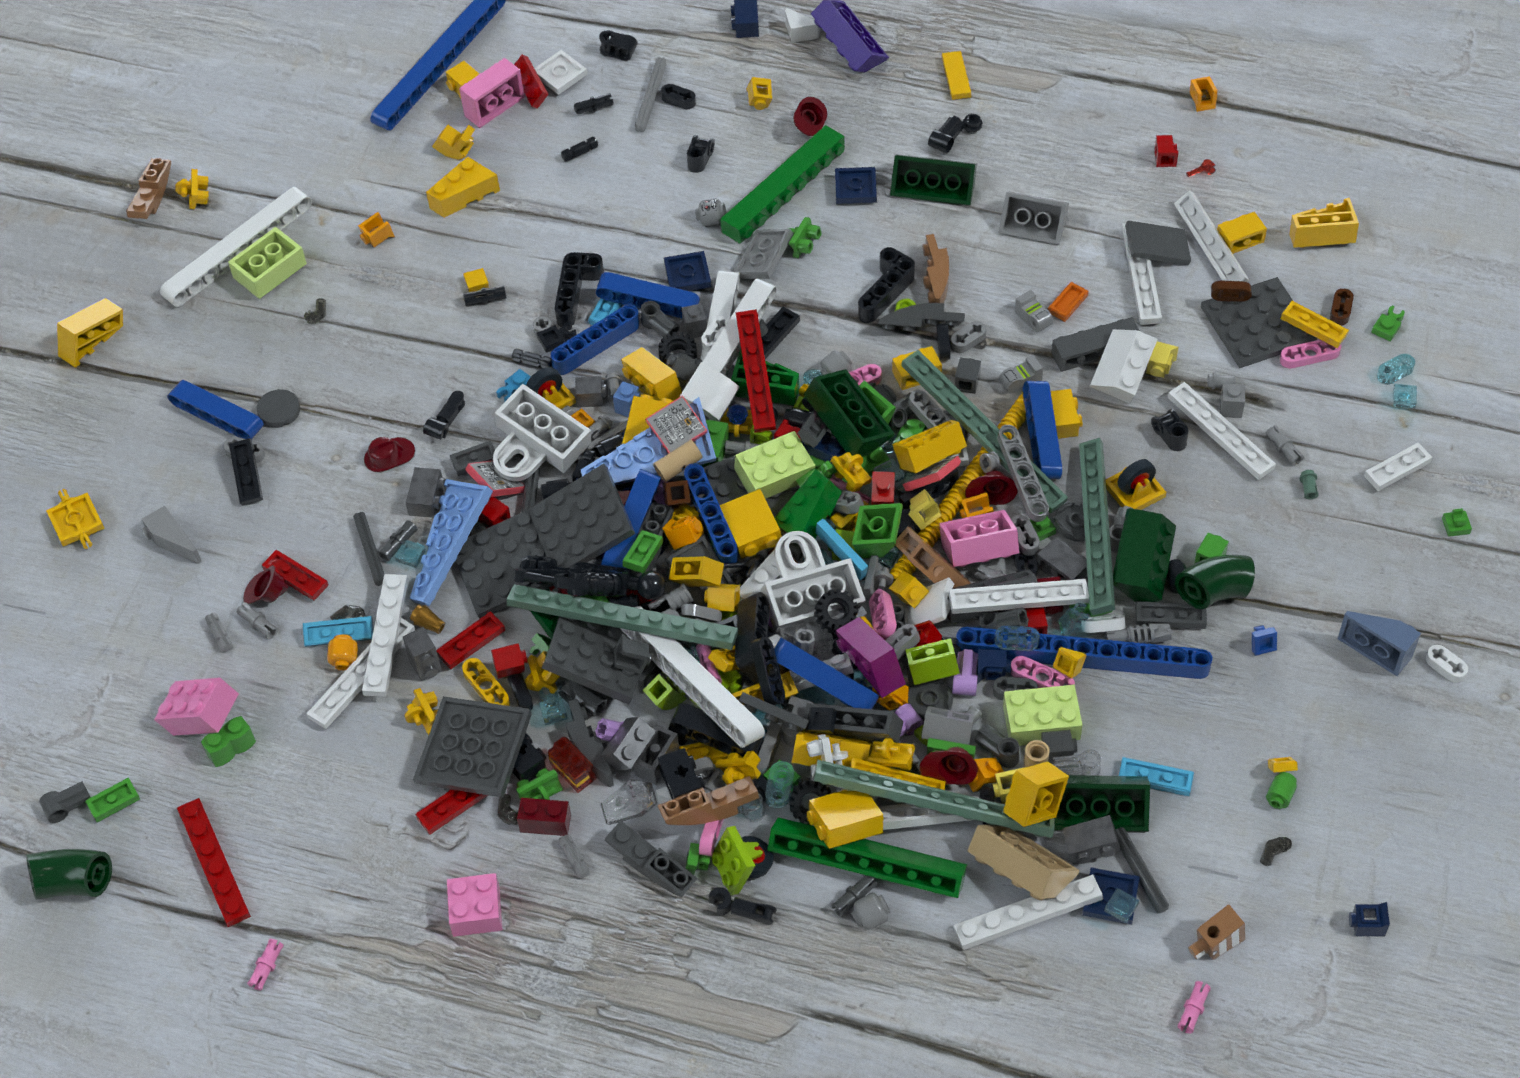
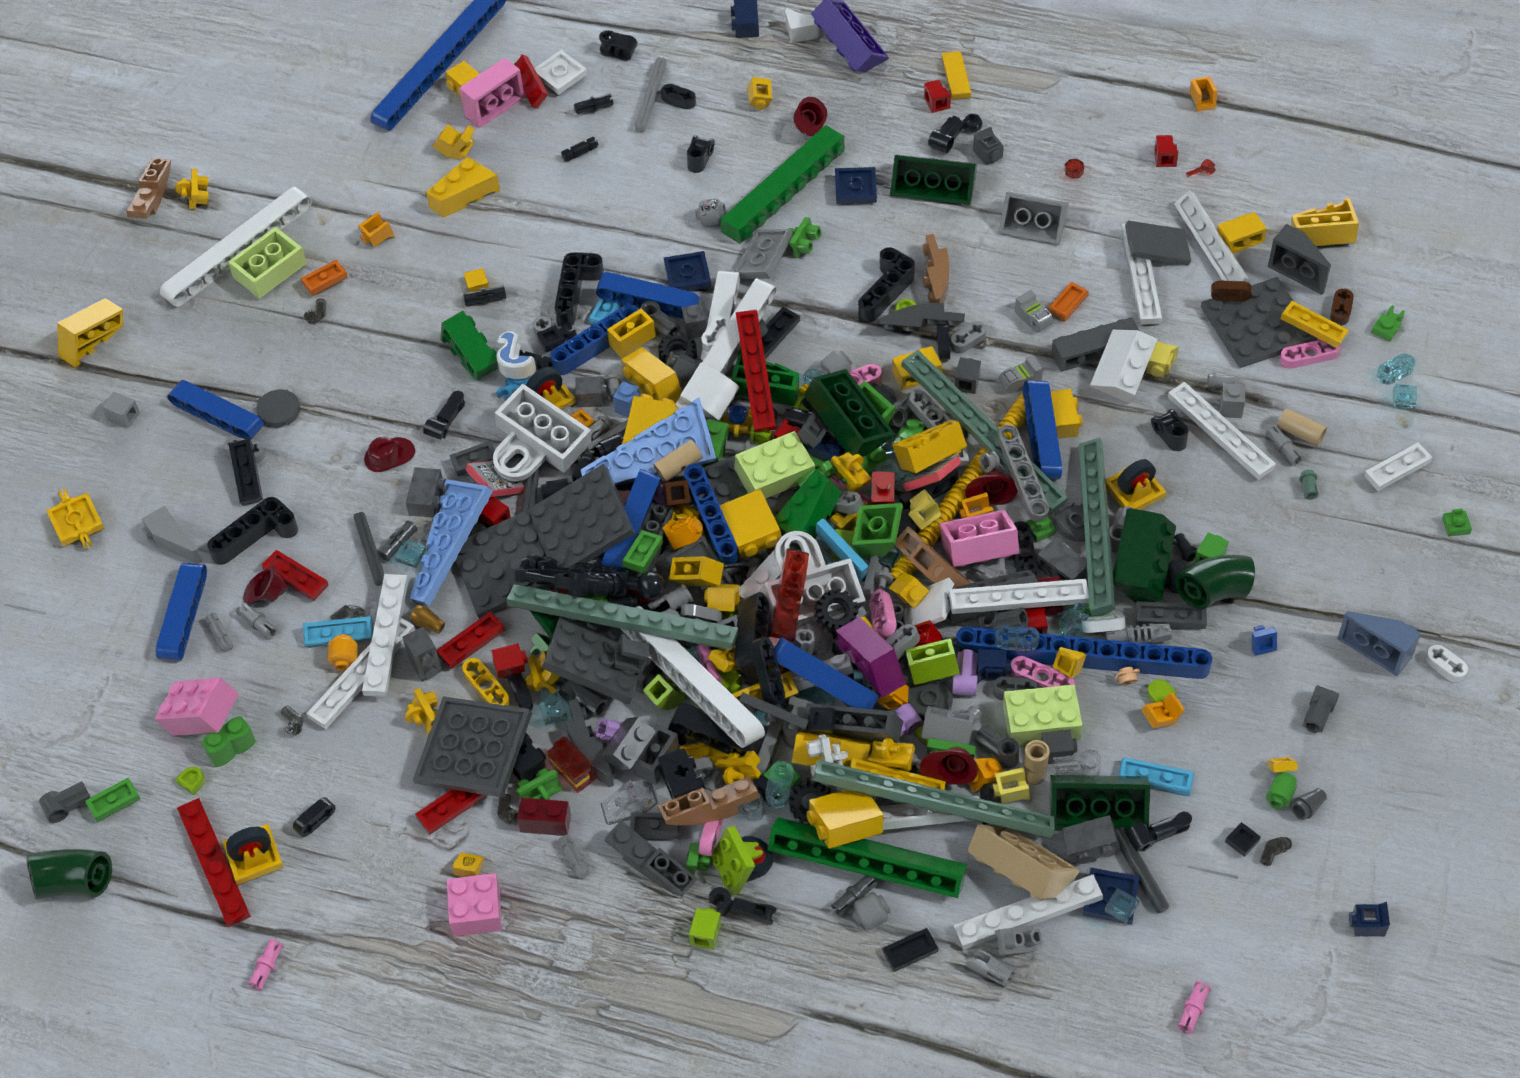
(120, 409): none -> light grey brick
(181, 611): none -> blue beam
(191, 779): none -> lime tile
(251, 527): none -> black beam
(252, 853): none -> plate
(295, 721): none -> clear smoke arm
(314, 817): none -> black beam
(324, 277): none -> orange plate
(467, 865): none -> yellow slope
(469, 345): none -> green wedge
(508, 358): none -> white animal
(631, 333): none -> yellow brick
(653, 826): none -> dark grey plate
(676, 424): light grey tile -> none
(705, 928): none -> lime brick
(789, 594): none -> clear red slope
(910, 949): none -> black tile
(936, 96): none -> red brick
(987, 146): none -> dark grey window
(991, 967): none -> light grey hinge
(1018, 940): none -> light grey hips
(1029, 534): light grey beam -> none
(1035, 793): yellow brick -> none
(1074, 168): none -> clear red tile
(1127, 676): none -> light nougat plate
(1144, 838): none -> black piece
(1159, 690): none -> lime tile
(1165, 712): none -> light orange bracket
(1187, 551): none -> black pin
(1219, 934): medium nougat torso -> none
(1243, 839): none -> black plate
(1299, 259): none -> dark grey slope
(1302, 427): none -> tan pin
(1308, 804): none -> dark grey cone
(1321, 704): none -> dark grey piece

